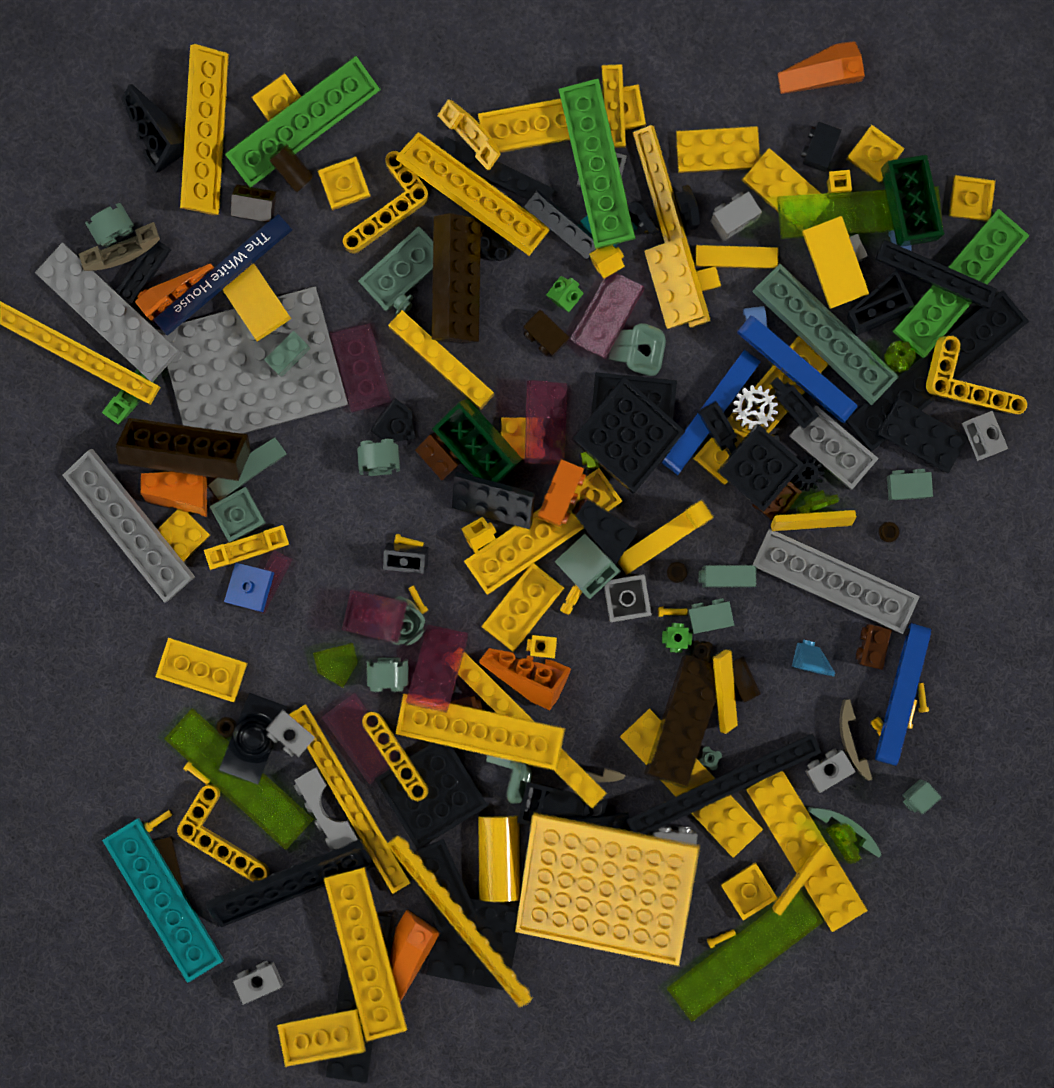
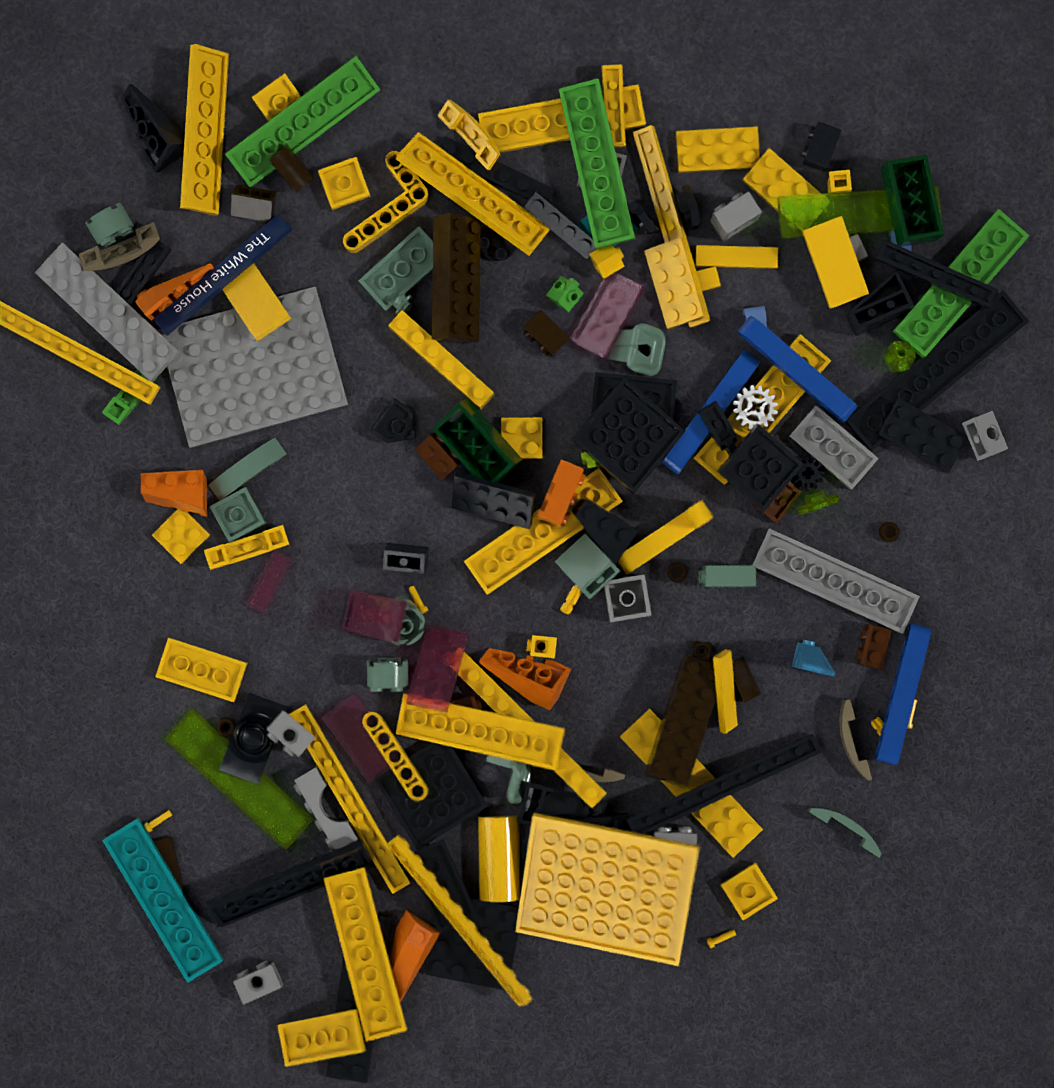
(128, 525): light grey plate -> none
(183, 449): dark brown brick -> none
(195, 772): yellow piece -> none
(217, 841): yellow beam -> none
(249, 587): blue plate -> none
(287, 354): sand green brick -> none
(336, 663): clear neon green plate -> none
(361, 367): clear pink tile -> none
(378, 457): sand green brick -> none
(398, 539): yellow piece -> none
(479, 533): yellow brick -> none
(522, 607): yellow tile -> none
(545, 422): clear pink plate -> none
(663, 611): yellow piece -> none
(668, 637): bright green brick -> none
(710, 617): sand green brick -> none
(712, 764): sand green plate -> none
(743, 956): clear neon green plate -> none
(794, 403): black hinge -> none
(798, 839): yellow plate -> none
(800, 878): yellow tile -> none
(813, 520): yellow tile -> none
(825, 334): sand green plate -> none
(830, 67): orange wedge -> none
(841, 766): light grey brick -> none
(844, 838): clear neon green plate -> none
(873, 152): yellow plate -> none
(909, 486): sand green brick -> none
(920, 797): sand green brick -> none
(922, 698): yellow piece -> none
(966, 389): yellow beam -> none
(971, 198): yellow tile -> none

